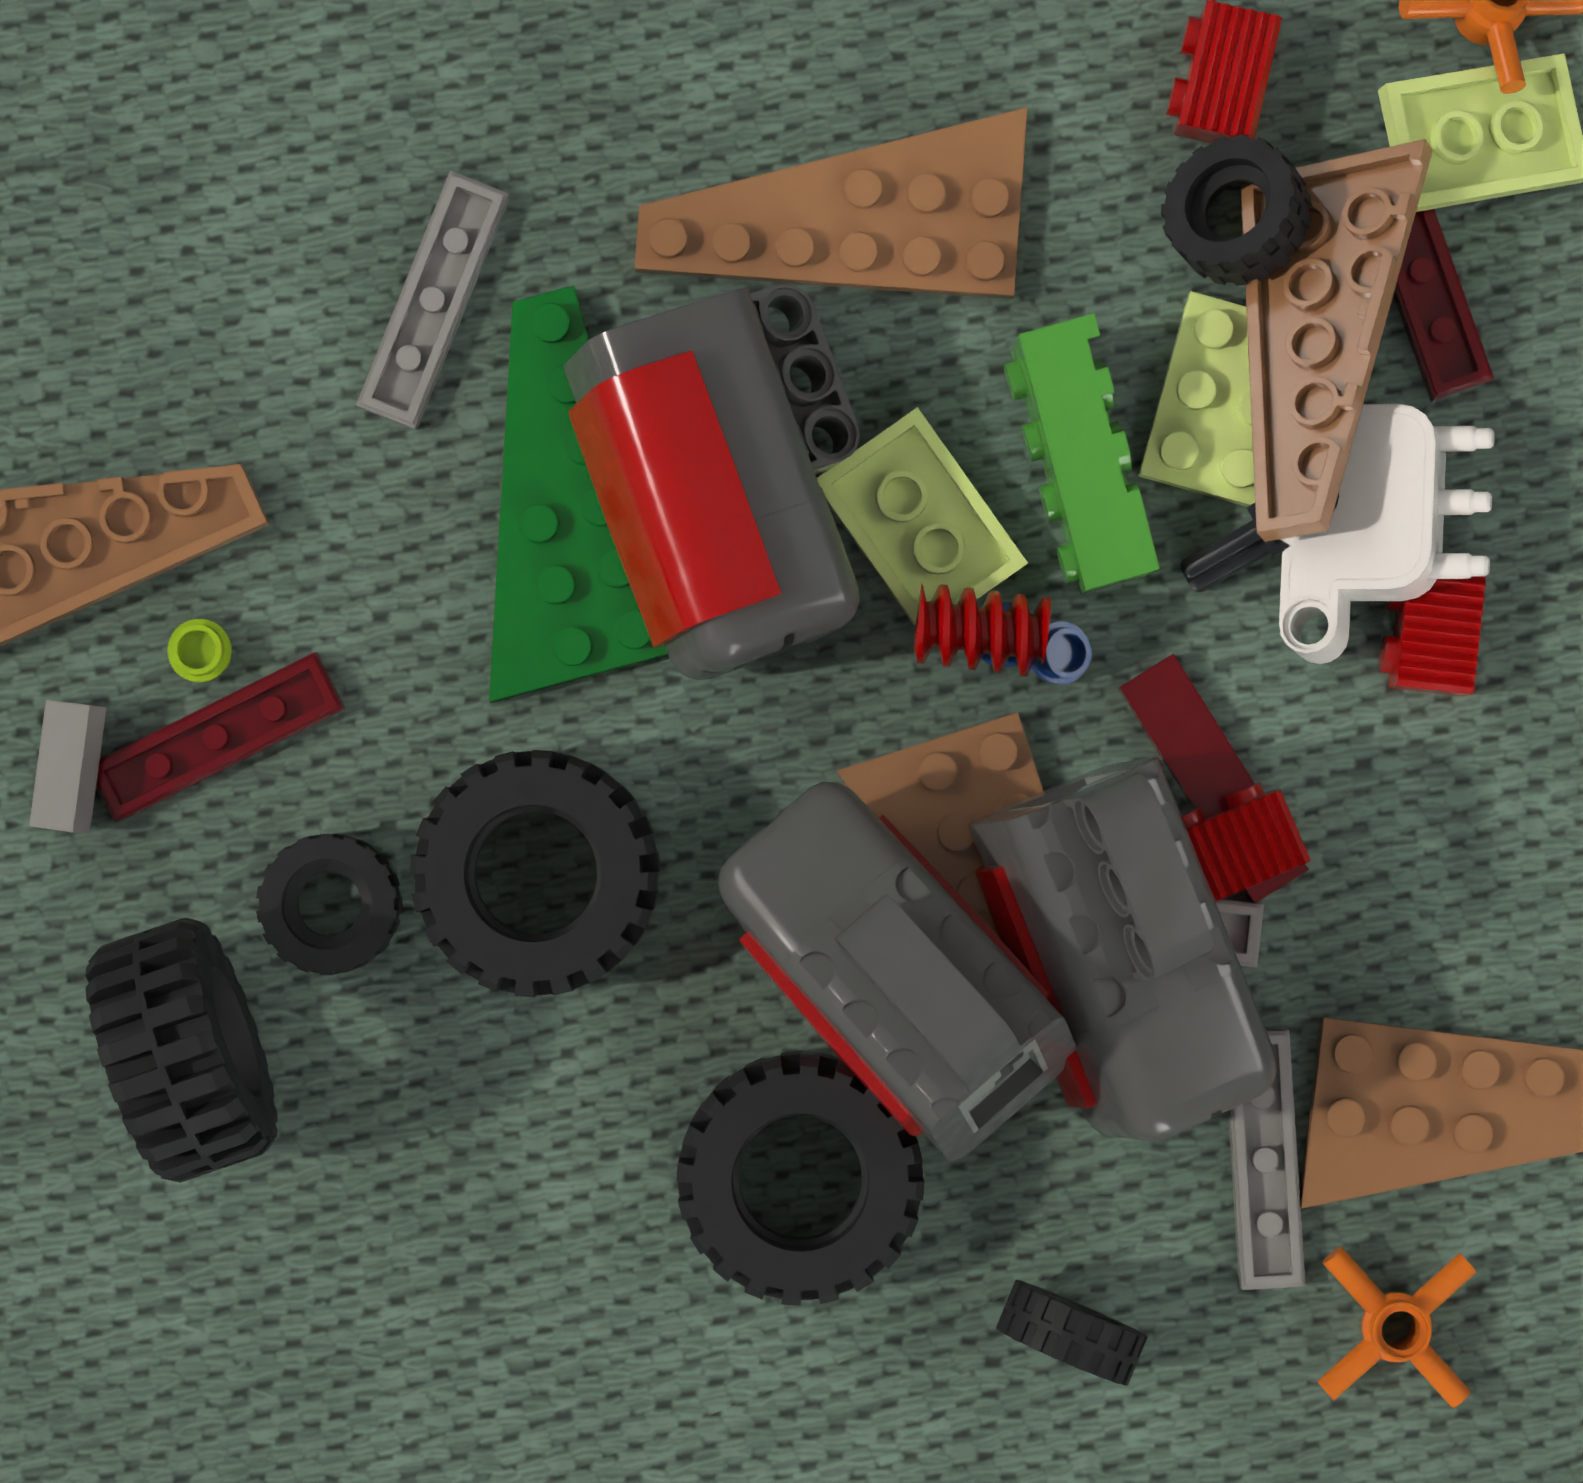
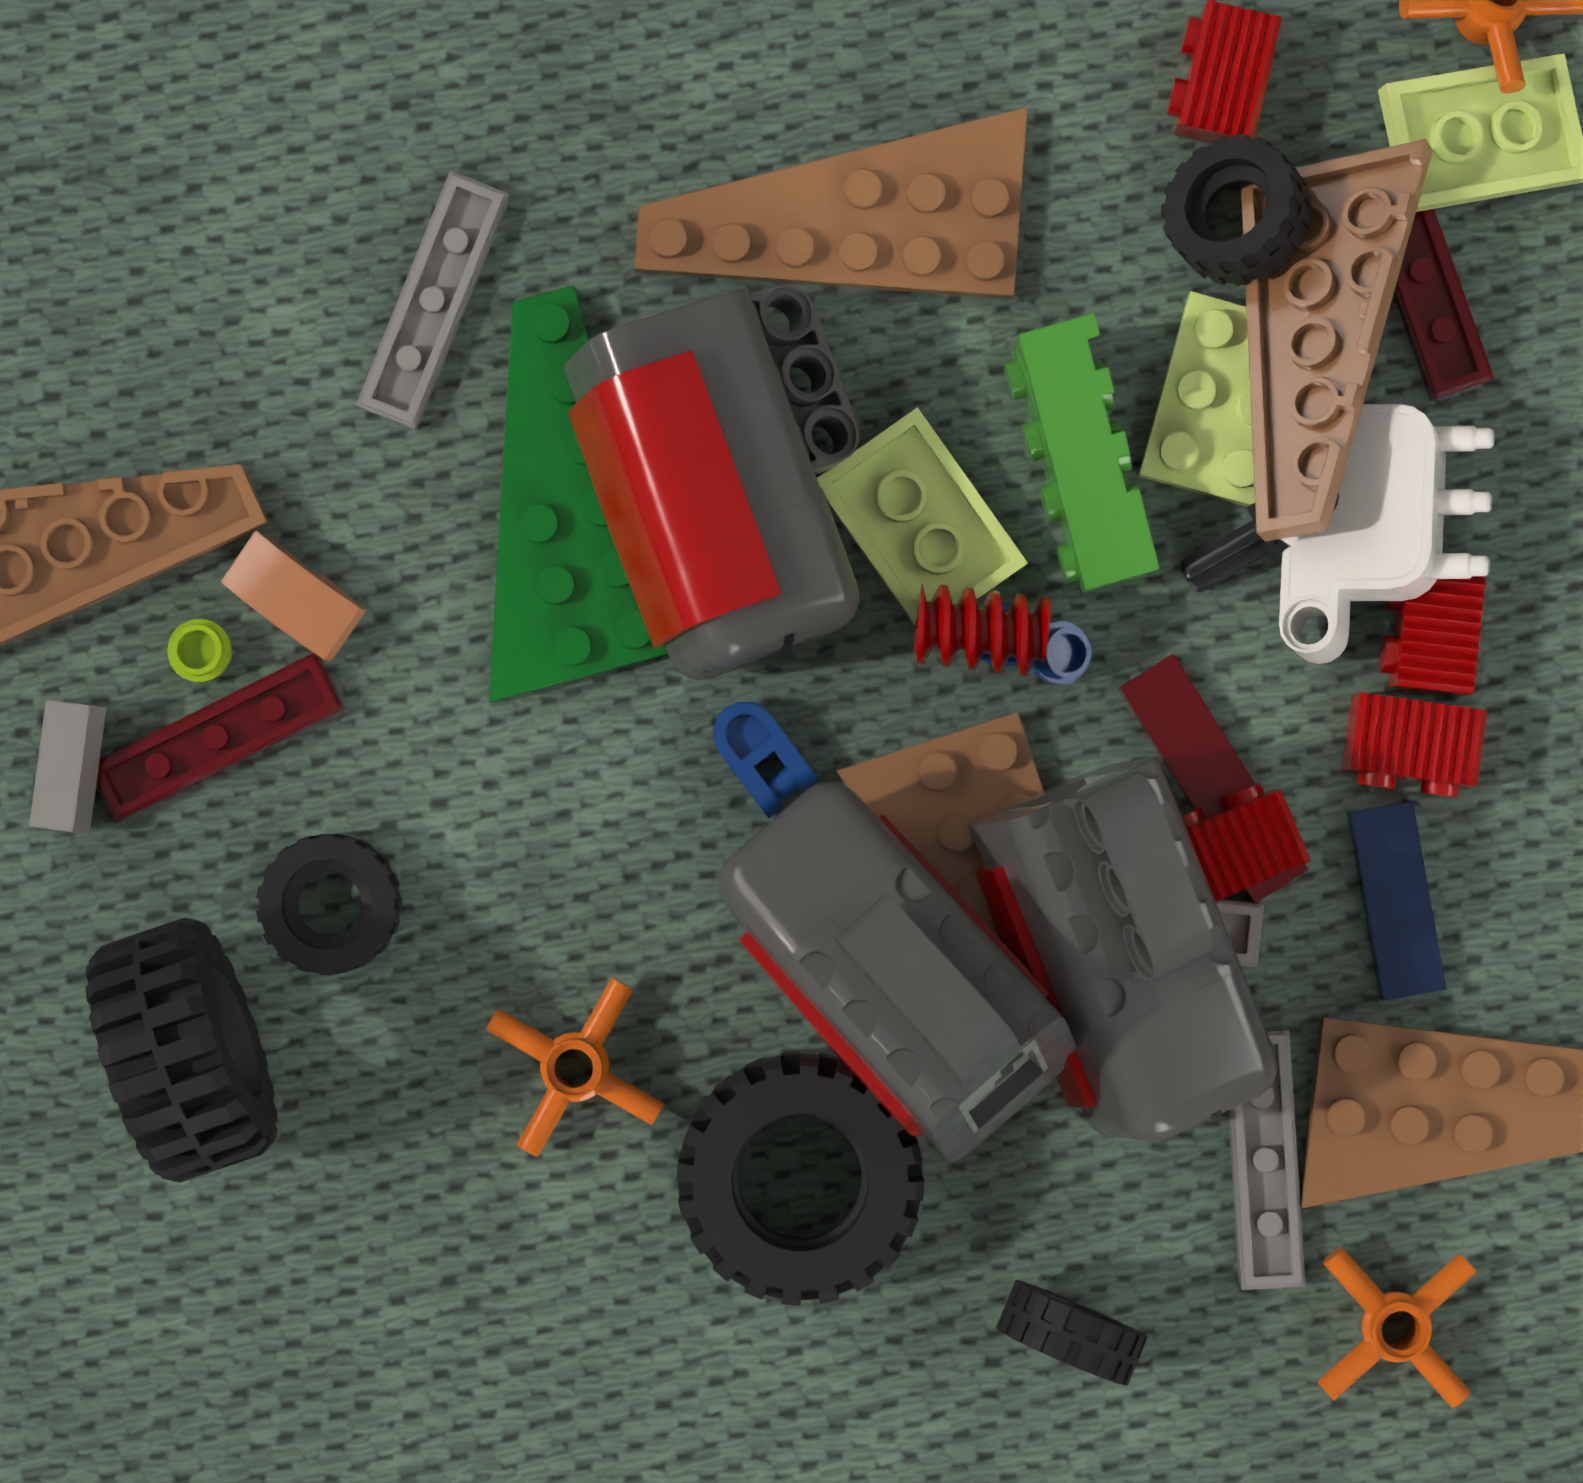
(293, 596): none -> nougat slope
(449, 889): black tyre -> none
(561, 1092): none -> orange bar
(746, 737): none -> blue plate
(1396, 900): none -> dark blue tile
(1413, 742): none -> red brick

